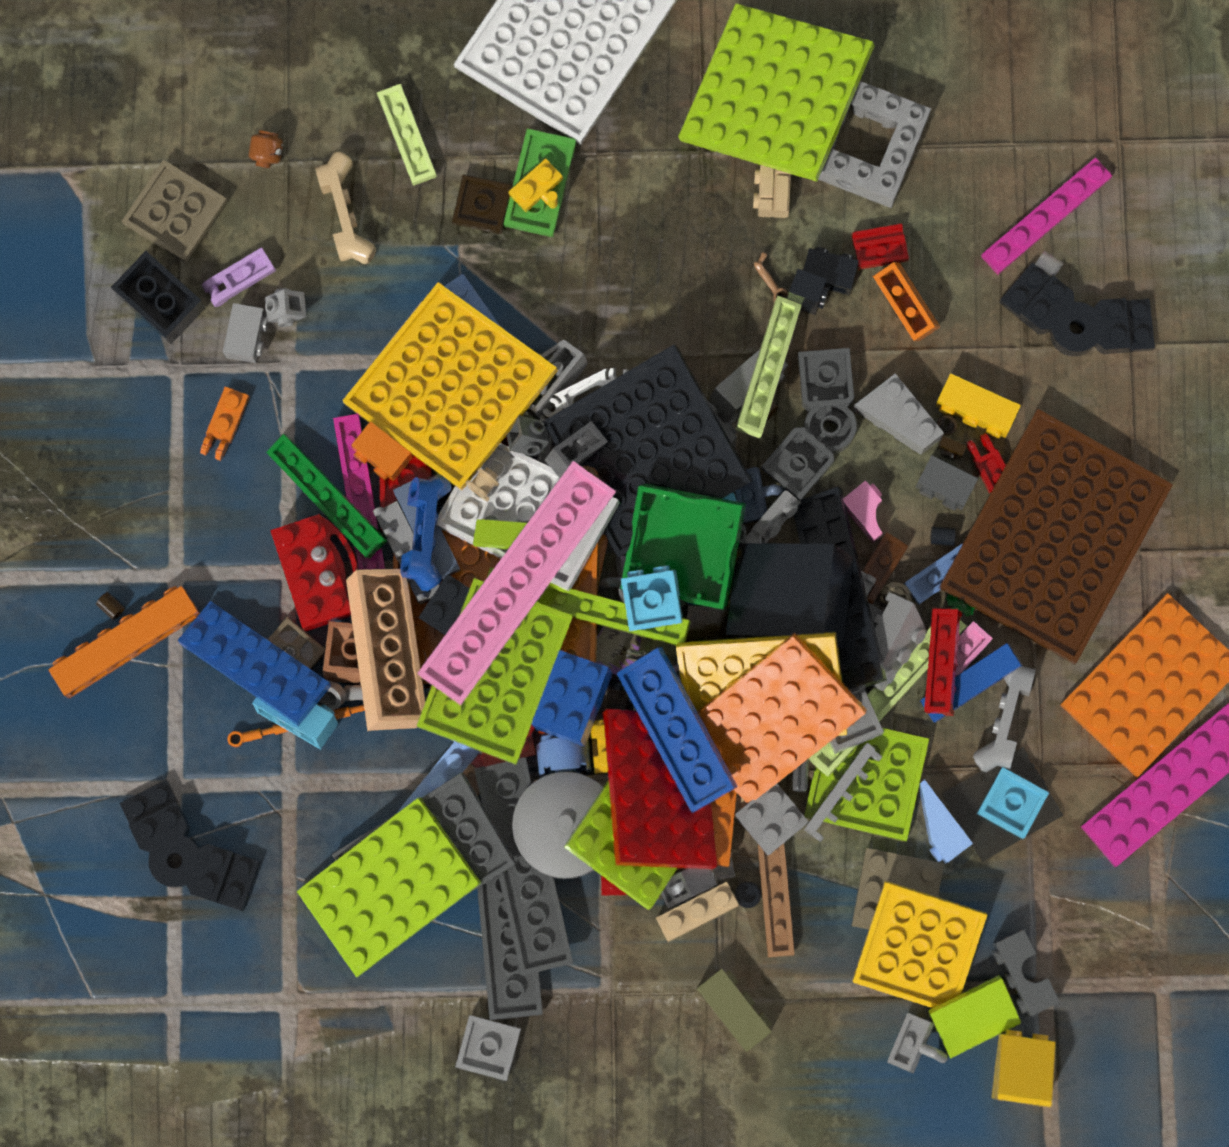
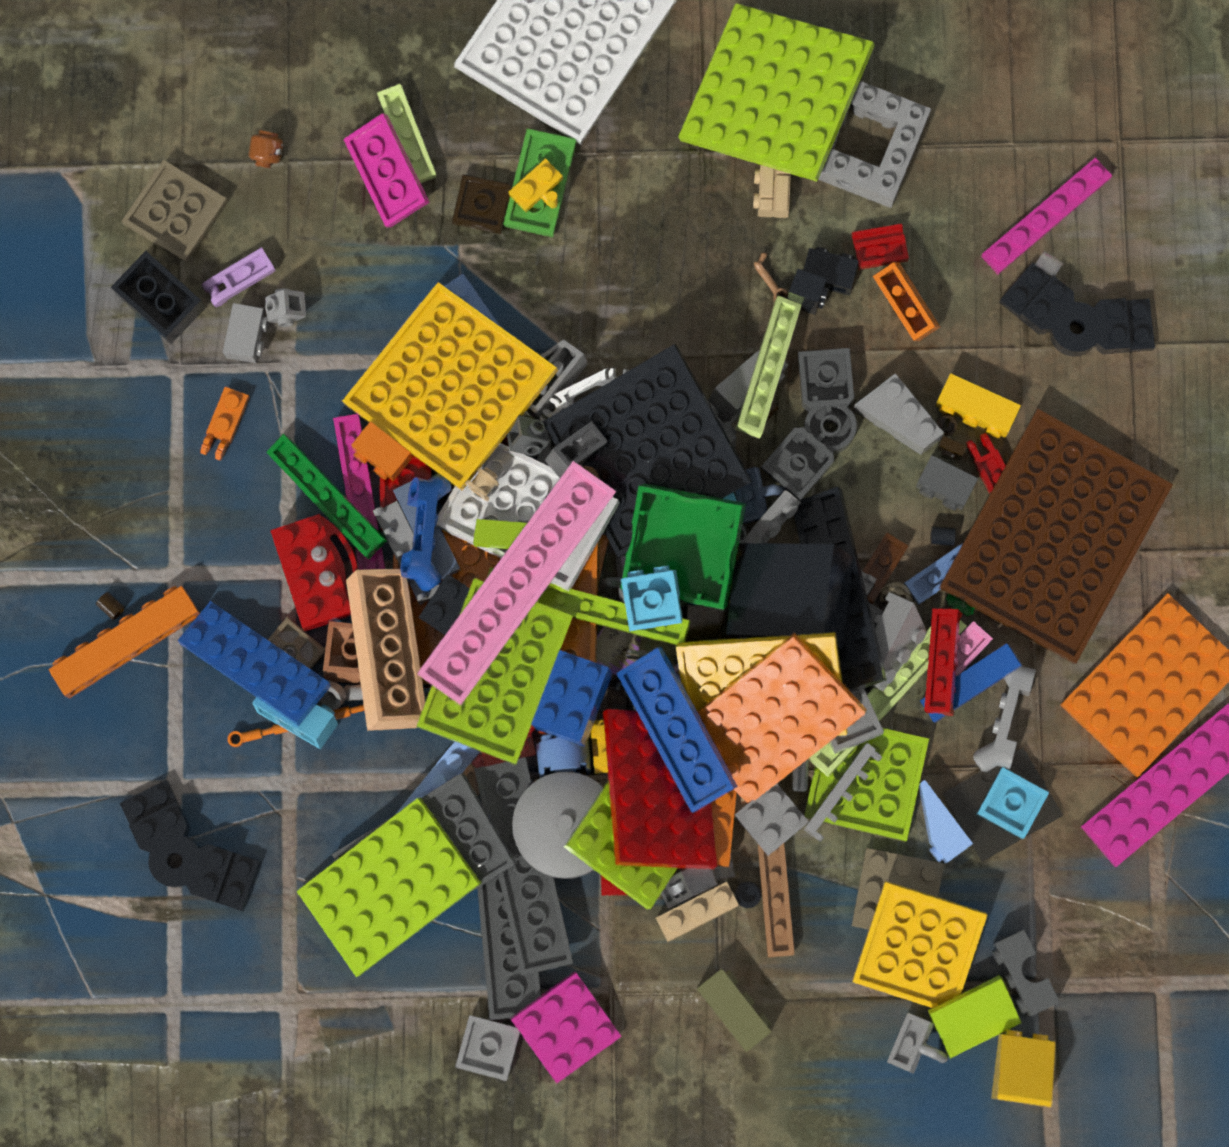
(330, 180): tan plate -> none
(386, 170): none -> dark pink plate
(565, 1027): none -> dark pink plate
(862, 507): bright pink arch -> none

